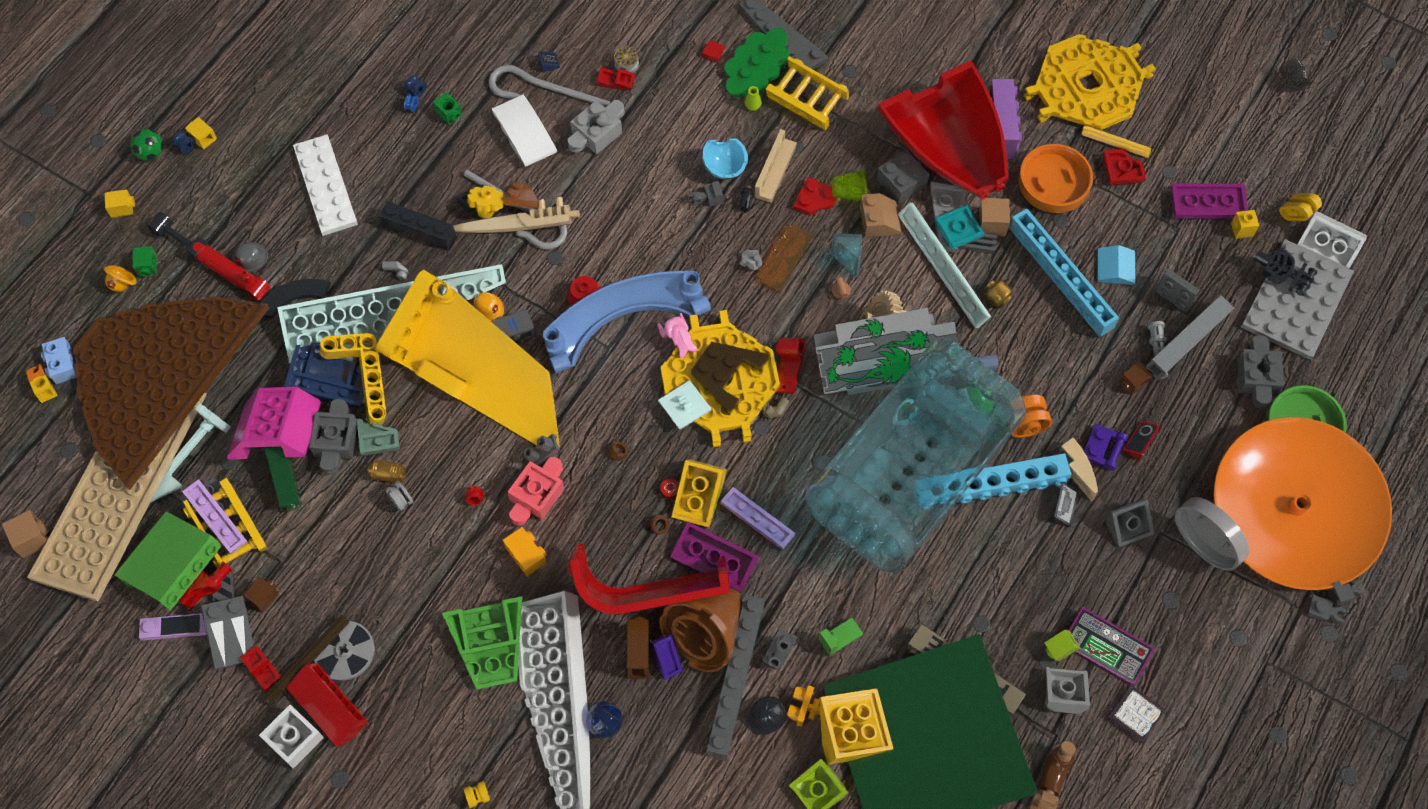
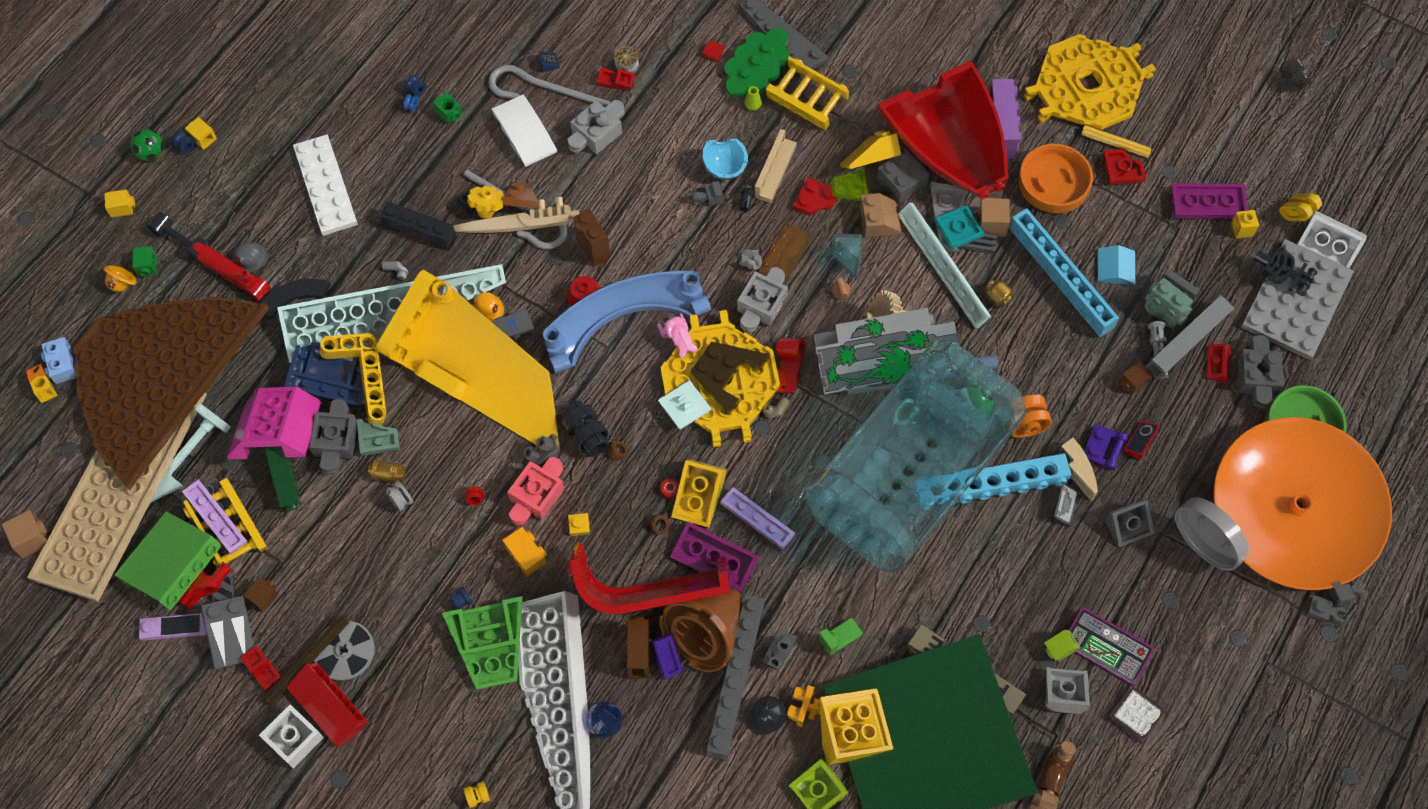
(460, 598): none -> dark blue wheel
(579, 524): none -> yellow plate
(587, 432): none -> black piece
(591, 237): none -> reddish brown brick
(762, 299): none -> light grey brick
(874, 149): none -> yellow slope
(1168, 303): none -> sand green brick
(1218, 362): none -> red slope

